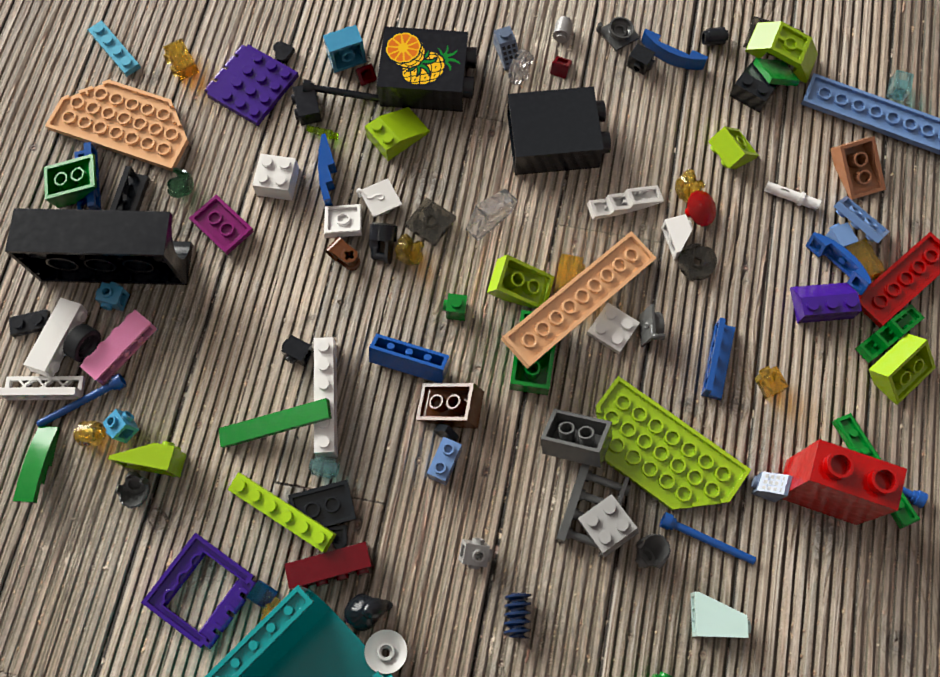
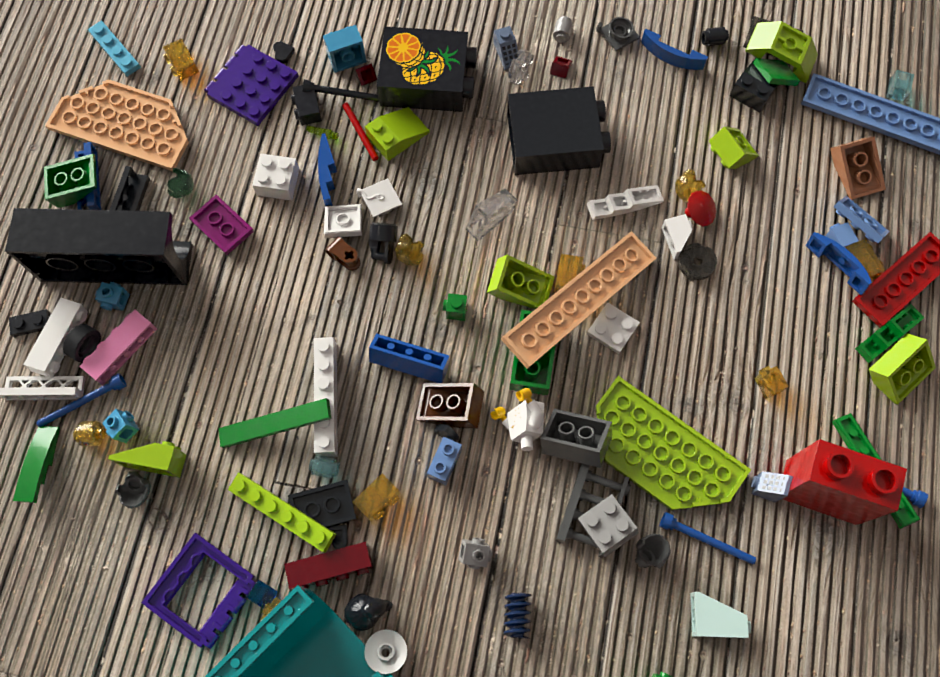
(296, 350): black brick -> none
(360, 131): none -> red bar
(377, 498): none -> clear yellow brick
(430, 221): clear smoke plate -> none
(523, 421): none -> white torso
(641, 59): black brick -> none
(651, 325): dark grey hat -> none
(718, 360): blue fence -> none
(791, 195): white pin -> none
(825, 302): dark purple slope -> none

